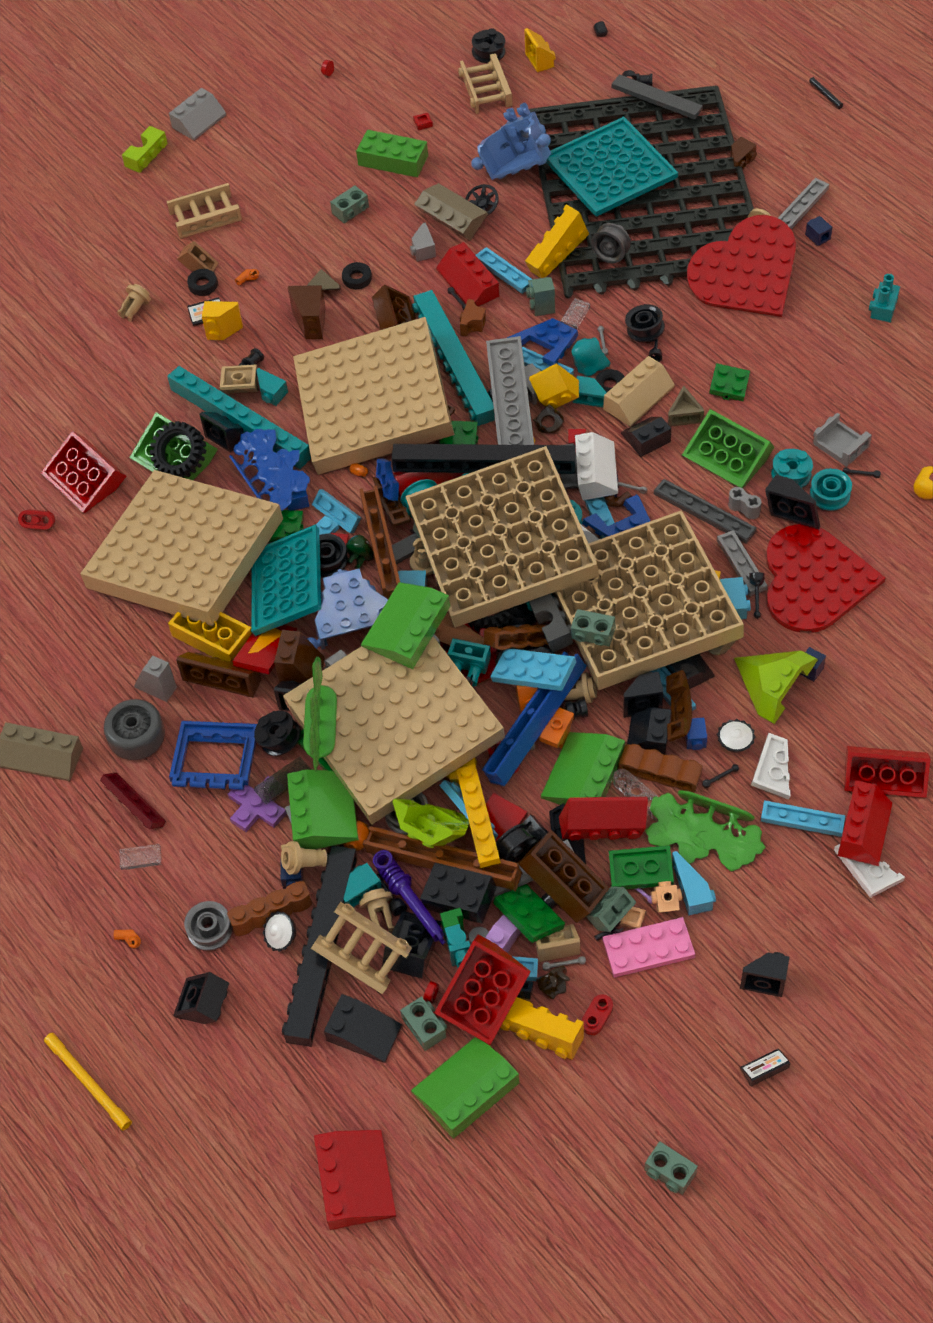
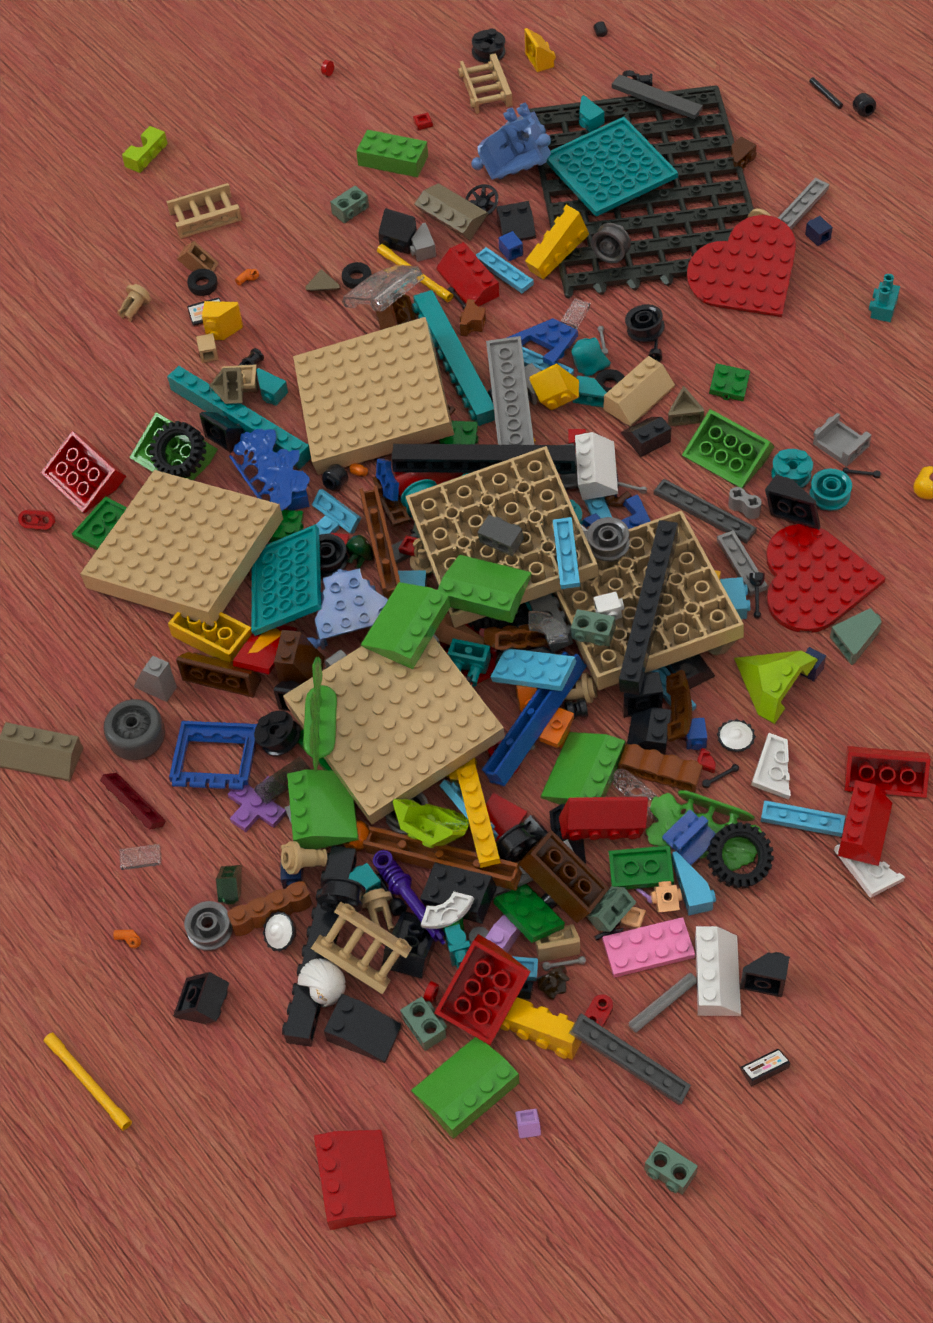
(99, 523): none -> green plate
(196, 114): light grey slope -> none
(207, 348): none -> tan brick
(229, 385): none -> dark tan slope
(229, 884): none -> clear green slope
(308, 309): reddish brown slope -> none
(324, 981): none -> white hair
(335, 477): none -> black head
(340, 890): none -> black wheel
(384, 287): none -> clear wedge
(397, 230): none -> black slope
(407, 546): none -> red tile
(439, 290): none -> yellow piece
(448, 912): none -> white tile
(485, 587): none -> bright green slope
(500, 535): none -> dark grey brick
(510, 246): none -> blue brick
(516, 218): none -> black slope
(528, 1123): none -> lavender slope
(542, 296): sand green brick -> none
(549, 411): dark brown piece -> none
(549, 626): none -> clear tile
(566, 553): none -> medium azure plate
(590, 115): none -> teal slope
(608, 539): none -> flat silver wheel
(609, 605): none -> white brick
(630, 1059): none -> dark grey tile
(648, 608): none -> black brick
(662, 1002): none -> light grey axle
(689, 836): none -> blue bracket
(706, 761): none -> red tile
(717, 972): none -> white slope
(758, 840): none -> black tyre
(856, 634): none -> sand green slope
(864, 104): none -> black head

